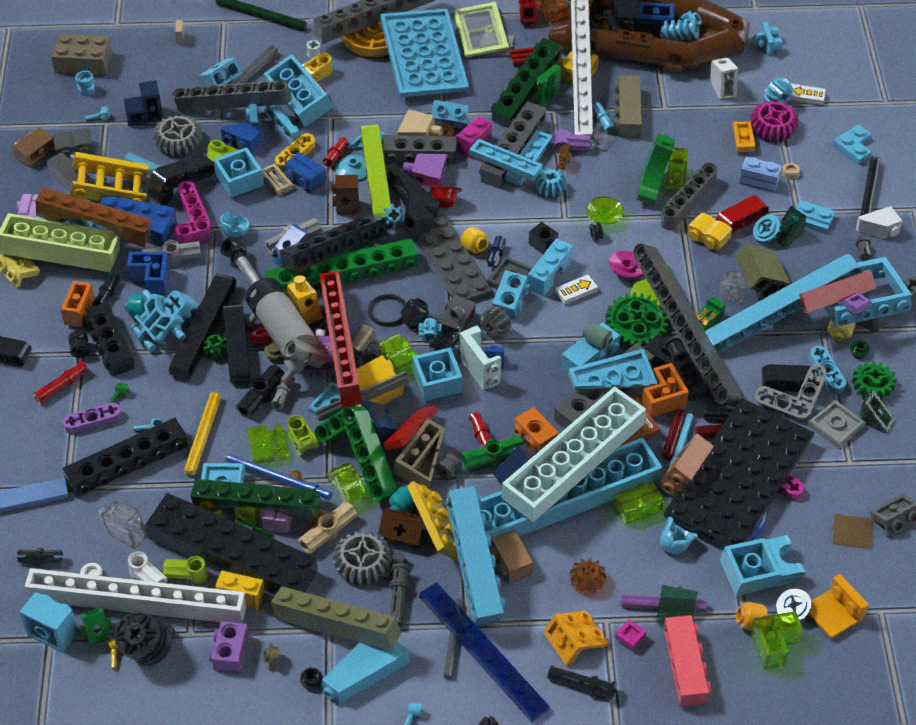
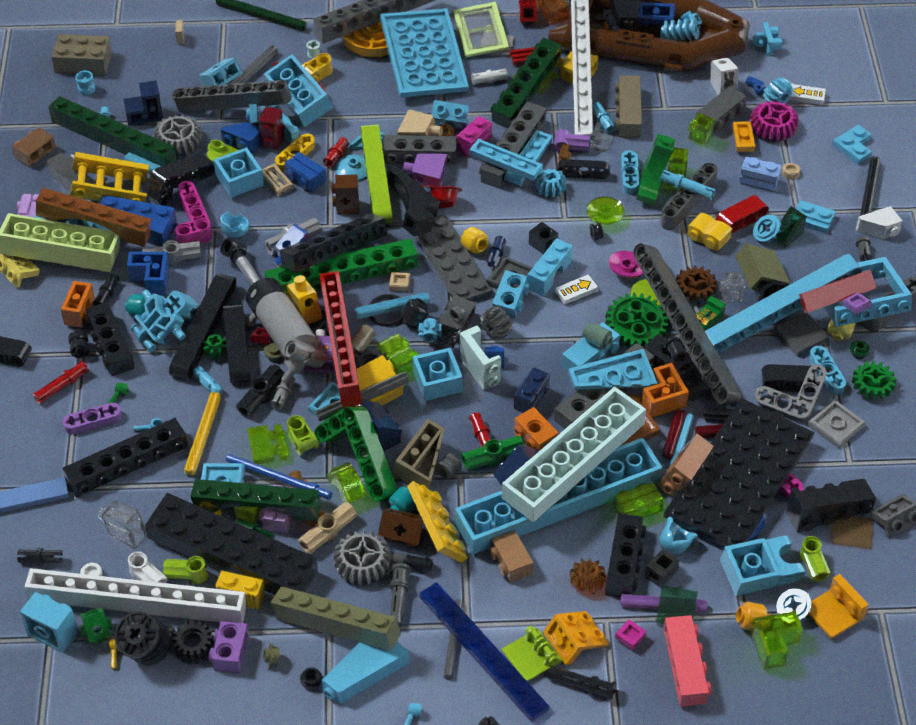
(74, 141): dark grey brick -> none
(110, 132): none -> dark green brick
(191, 631): none -> black tyre
(207, 380): none -> medium azure axle
(271, 128): none -> dark red brick
(387, 306): none -> medium azure axle
(390, 219): medium azure gear -> none
(399, 282): none -> tan tile
(410, 427): red tile -> none
(419, 563): none -> black pin
(474, 556): medium azure brick -> none
(489, 76): none -> white pin
(531, 390): none -> dark blue brick
(531, 654): none -> lime hinge
(548, 85): green plate -> none
(570, 164): none -> black beam
(626, 527): none -> black brick
(633, 166): none -> medium azure beam
(661, 568): none -> pearl dark grey brick
(680, 181): none -> medium azure pin
(697, 283): none -> reddish brown gear
(701, 128): none -> clear neon green brick
(724, 107): none -> dark grey brick
(757, 85): none -> blue arm
(801, 333): none -> dark grey tile
(814, 559): none -> lime piece
(824, 505): none -> black wedge
(876, 413): slope -> none

